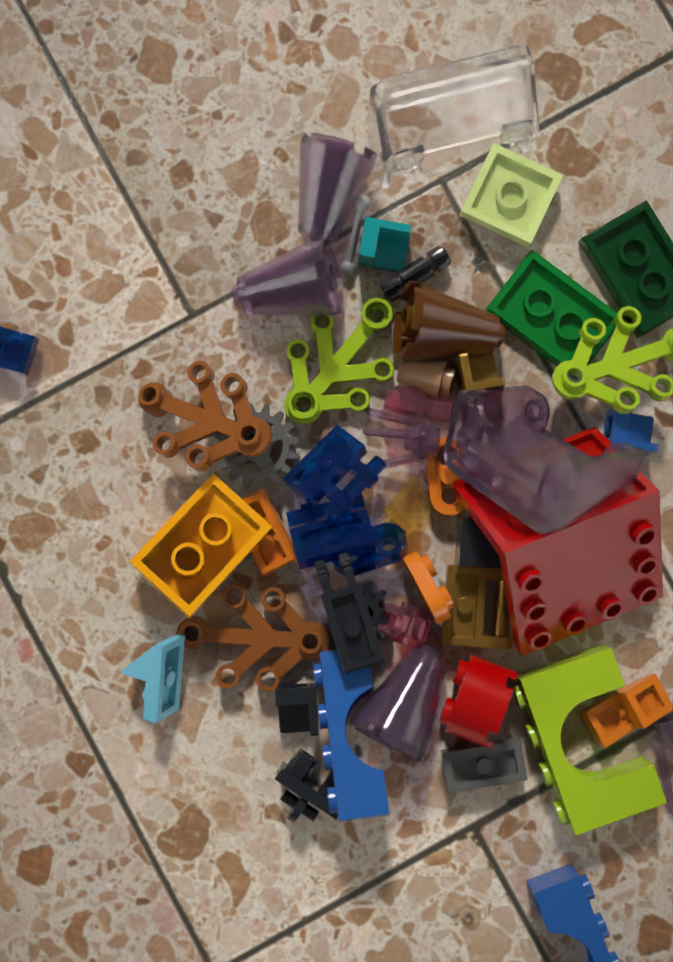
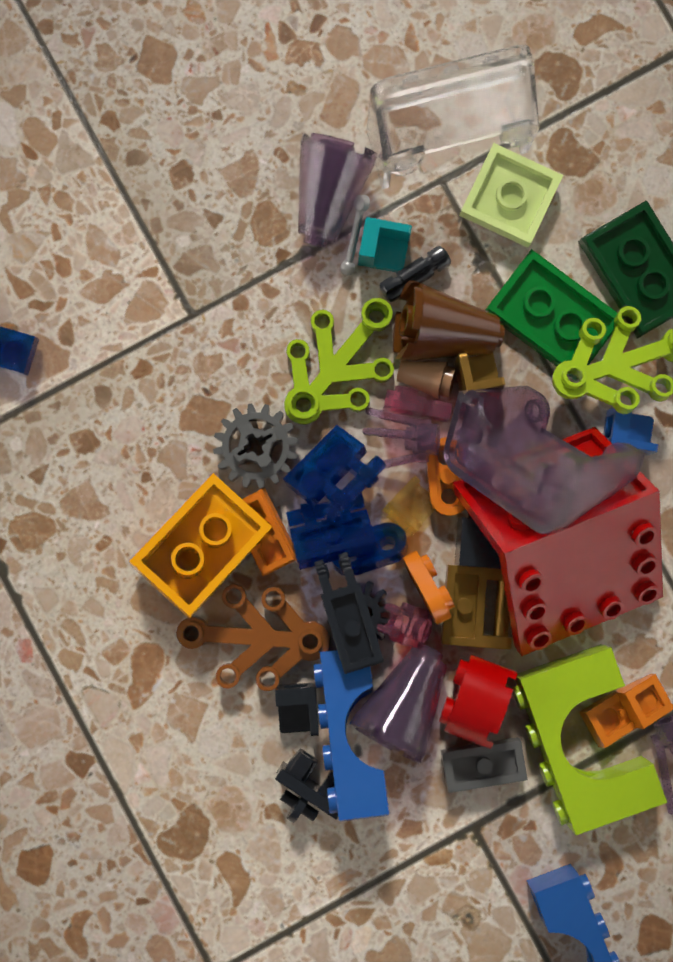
(163, 673): medium azure slope -> none
(207, 420): dark orange plant -> none
(293, 283): clear purple cone -> none

